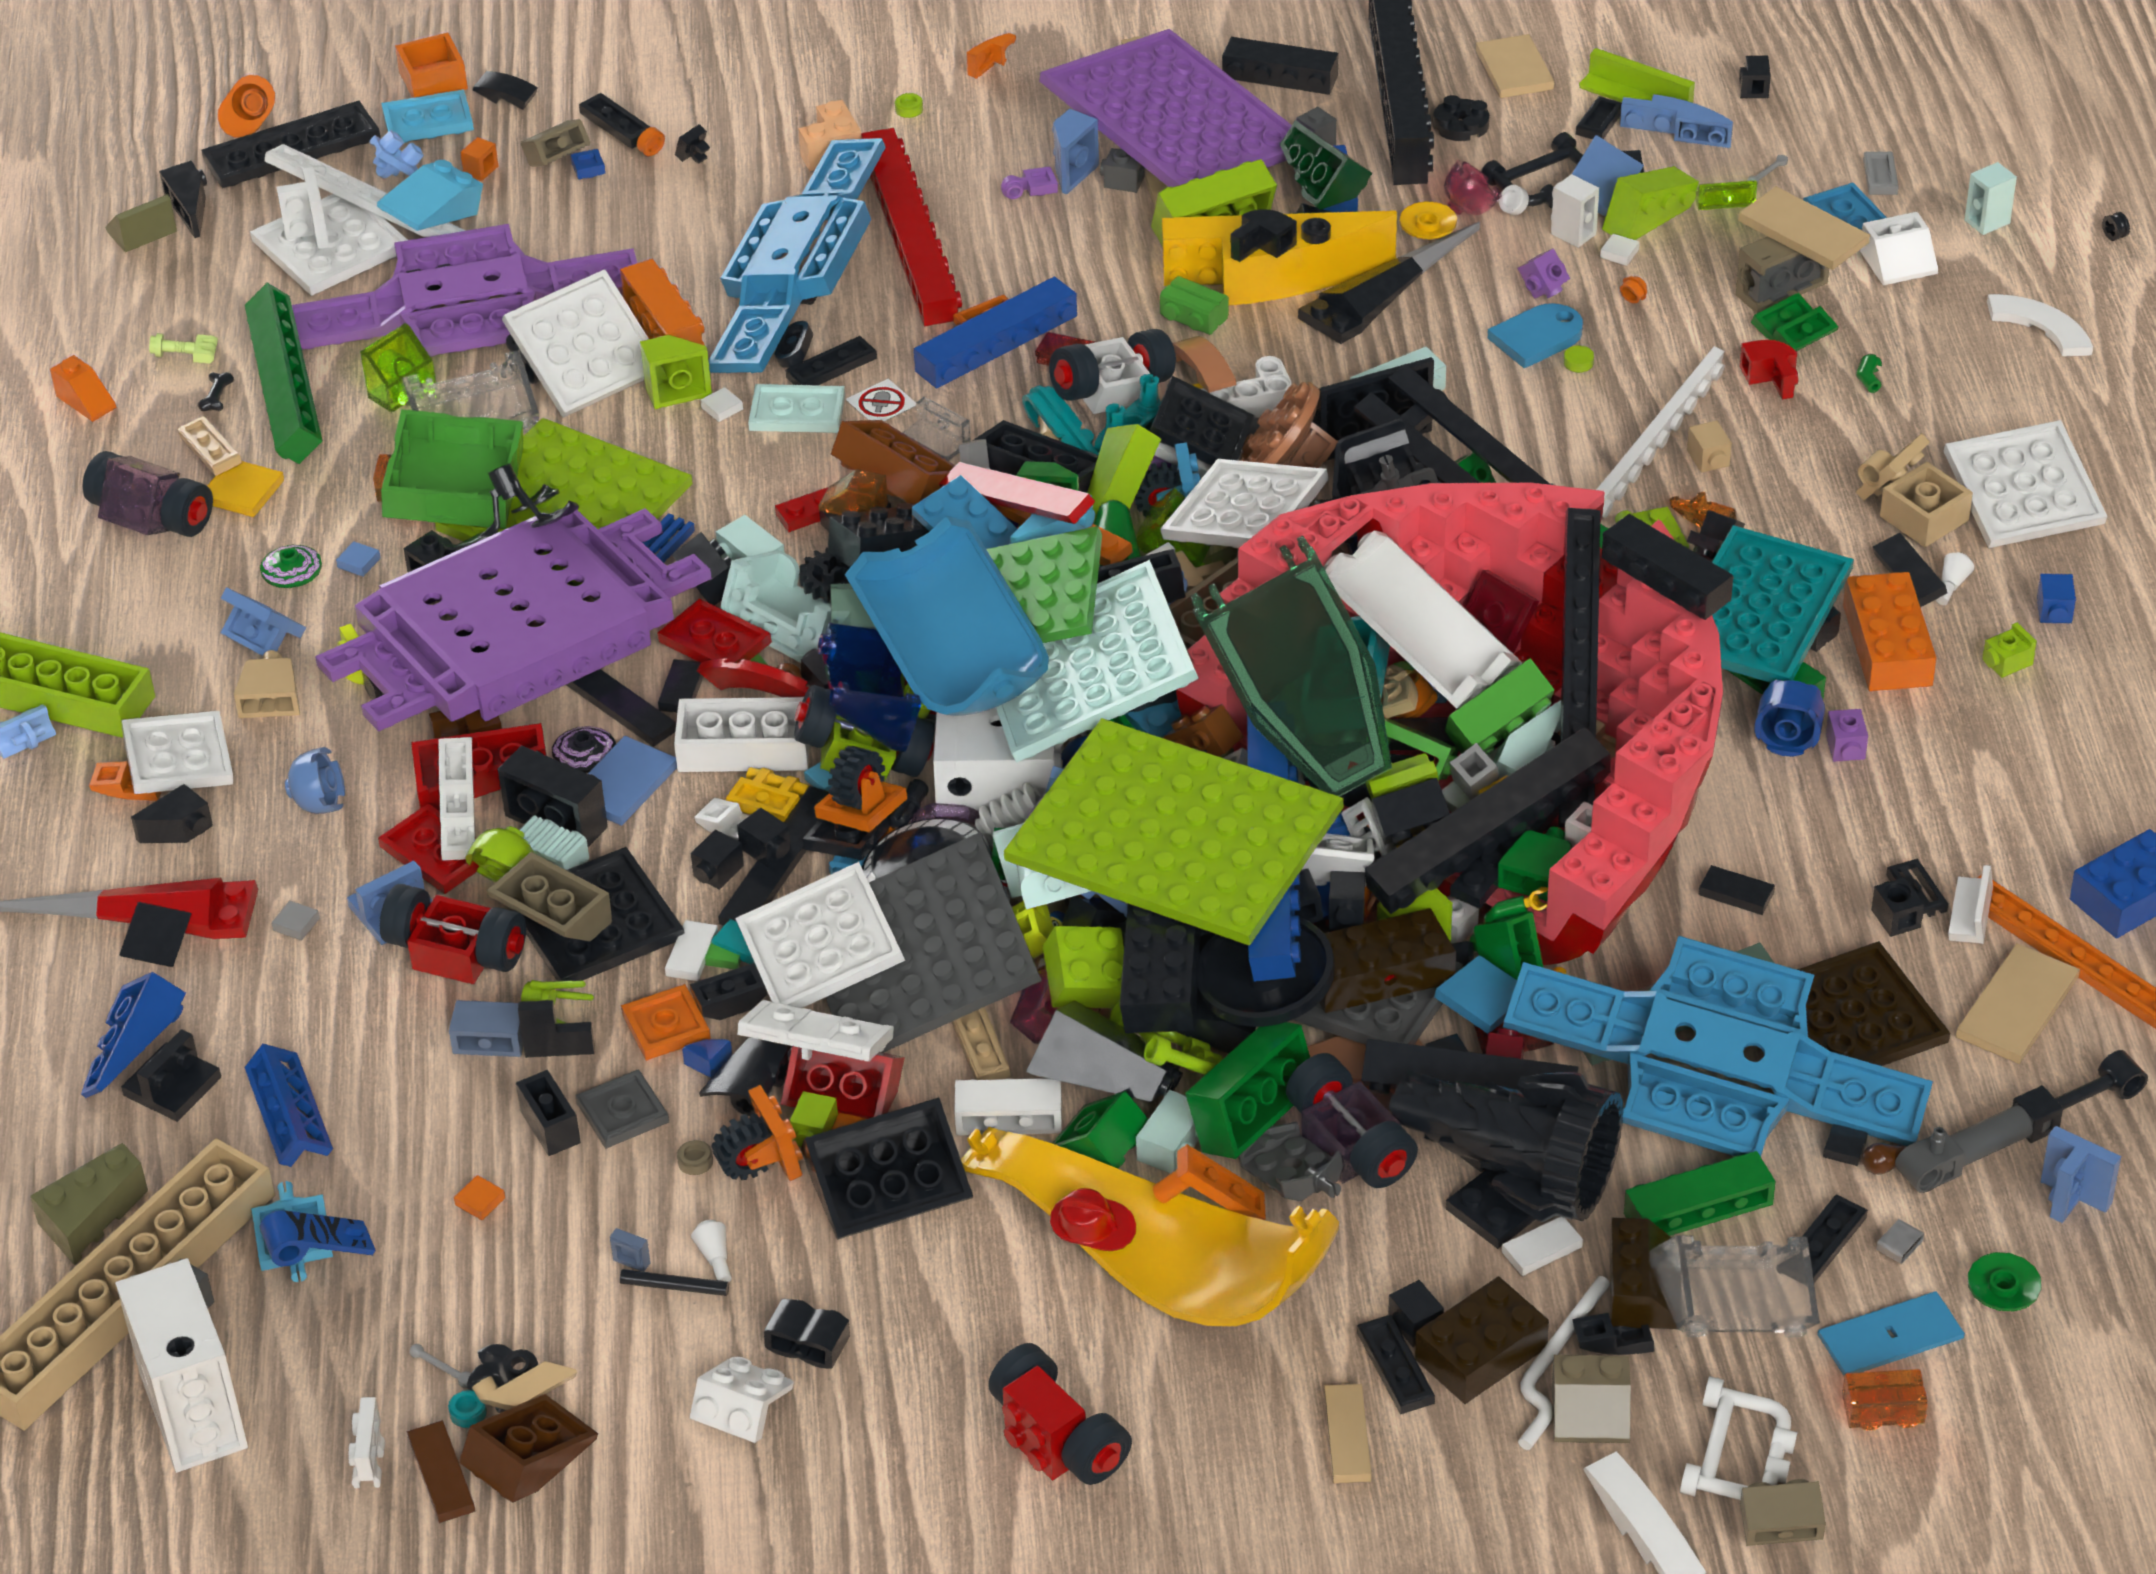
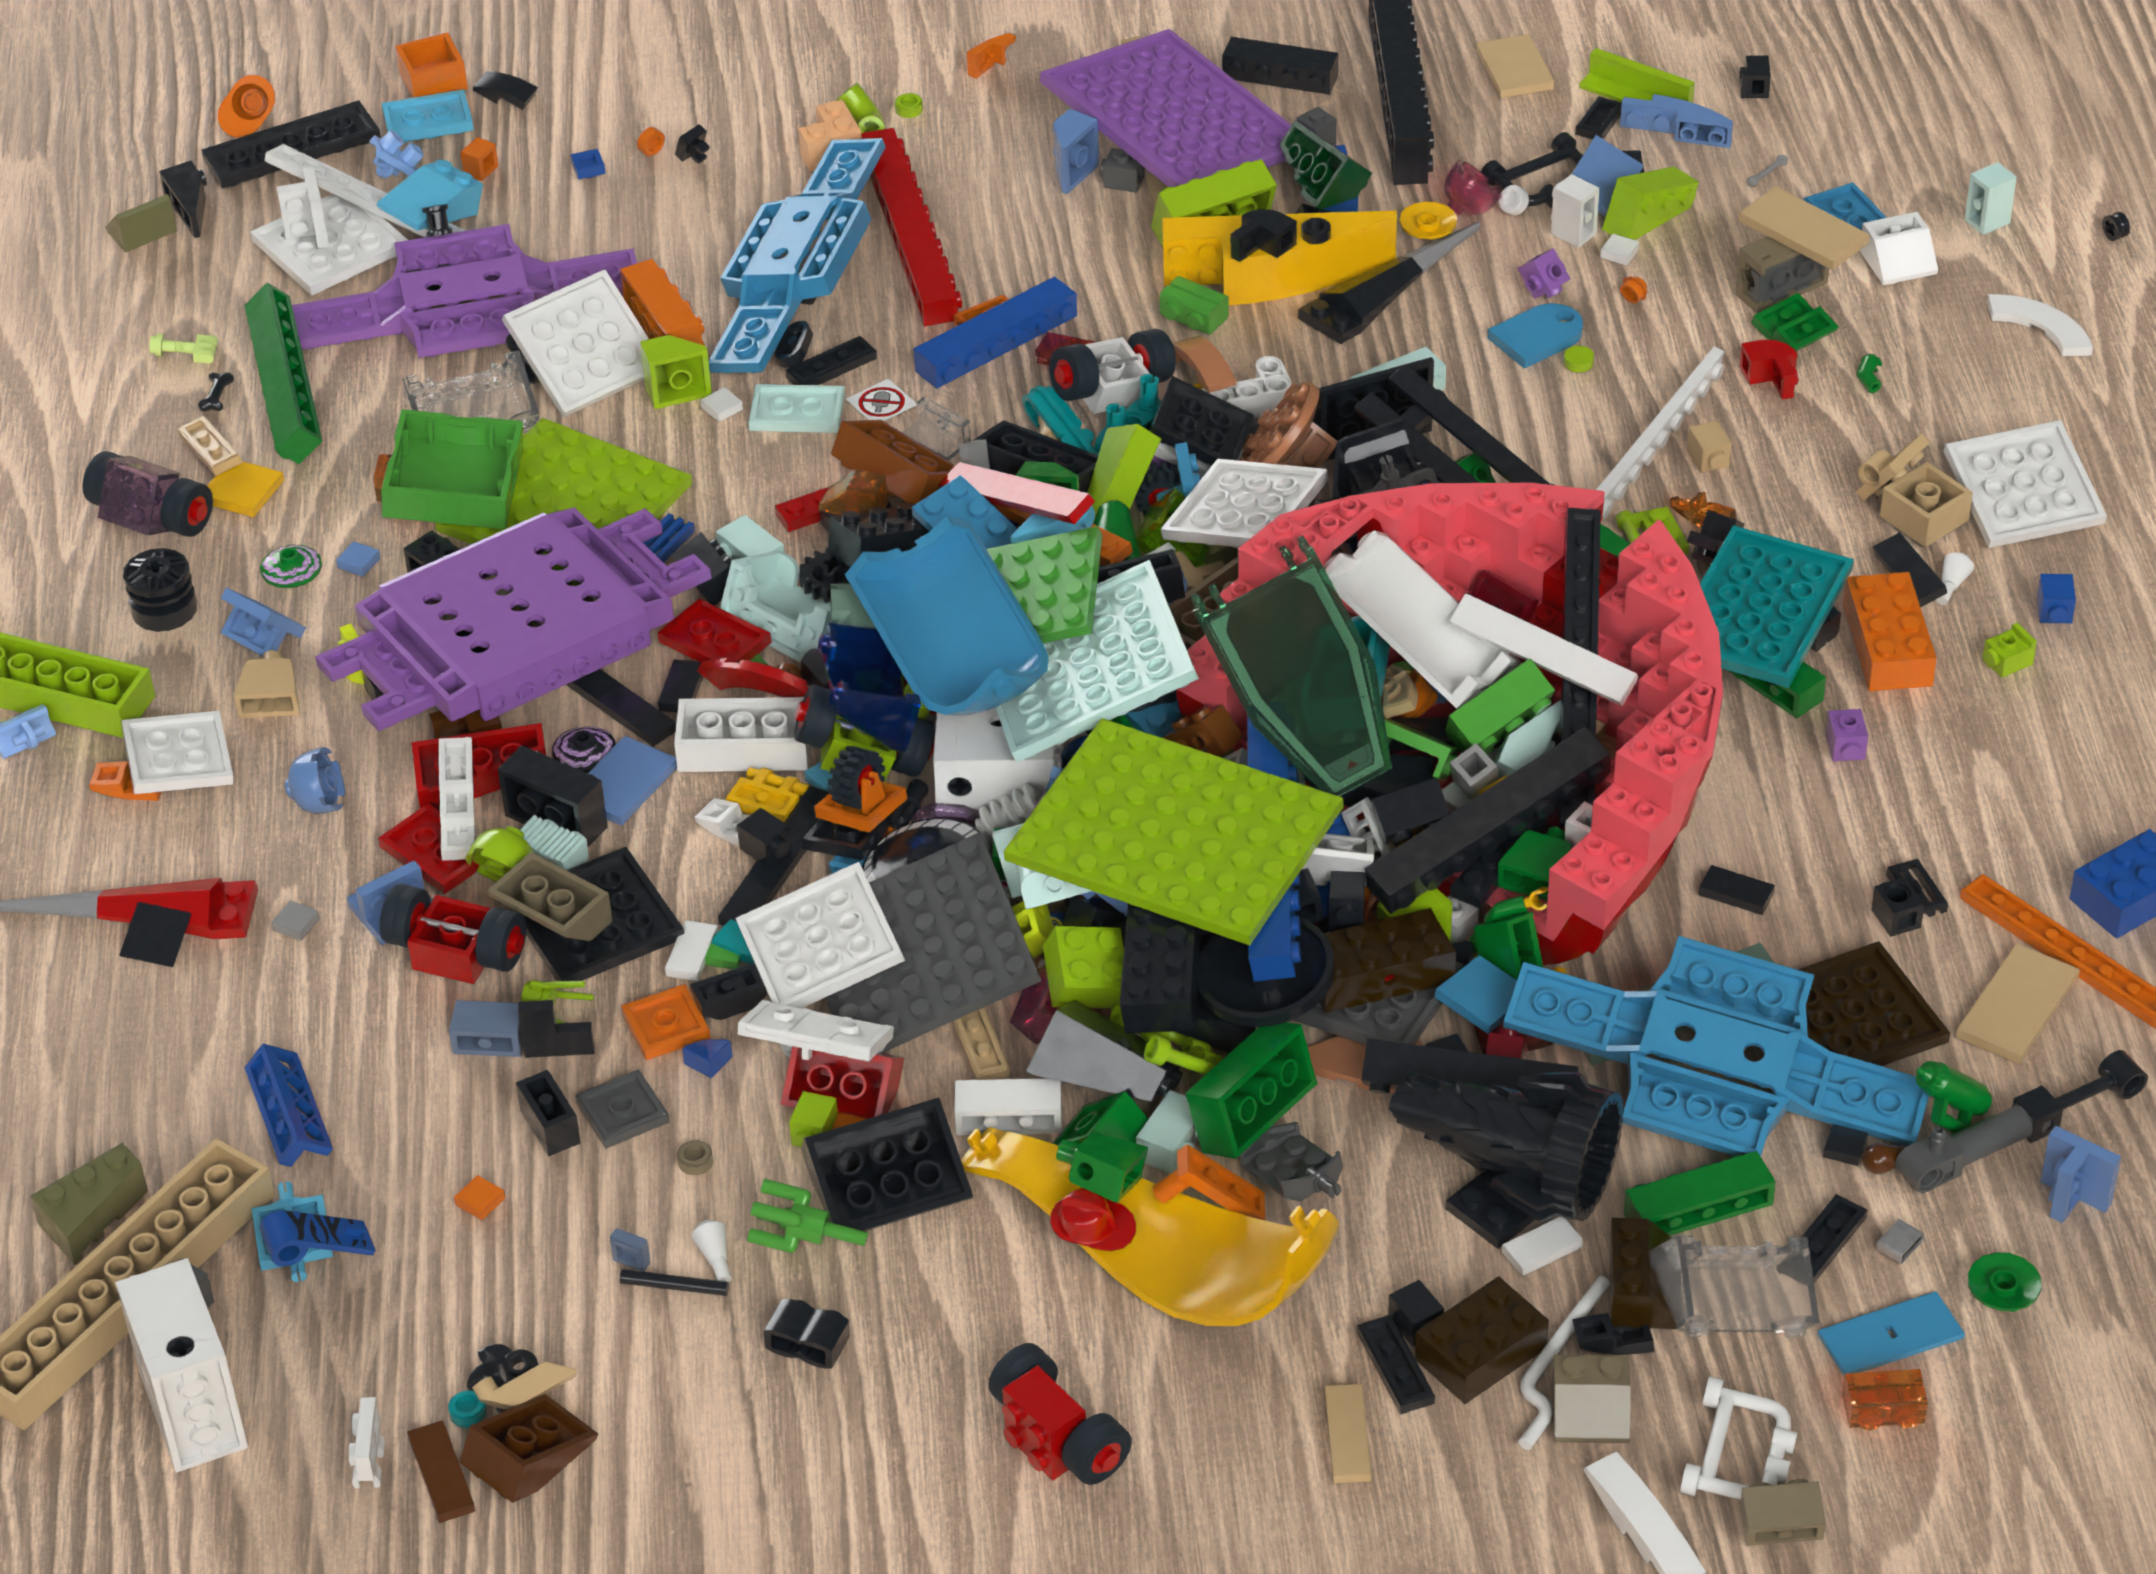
(81, 388): orange slope -> none
(135, 1019): blue wedge -> none
(160, 589): none -> black wheel
(172, 1078): black bracket -> none
(173, 818): black slope -> none
(390, 360): clear neon green slope -> none
(417, 1351): light grey hinge -> none
(437, 220): none -> black bush
(508, 486): black plant -> none
(555, 143): dark tan brick -> none
(613, 119): black plate -> none
(717, 859): black brick -> none
(737, 1397): white bracket -> none
(751, 1065): black panel -> none
(758, 1141): plate -> none
(799, 1221): none -> bright green plant
(862, 109): none -> lime cylinder
(1036, 181): medium lavender plate -> none
(1104, 1164): none -> green torso
(1350, 1121): brick -> none
(1403, 775): lime panel -> none
(1473, 115): black plate -> none
(1544, 649): none -> white tile
(1667, 566): black brick -> none
(1726, 195): clear neon green slope -> none
(1790, 717): blue brick -> none
(1880, 173): light grey tile -> none
(1955, 1090): none -> green piece
(1971, 908): white panel -> none

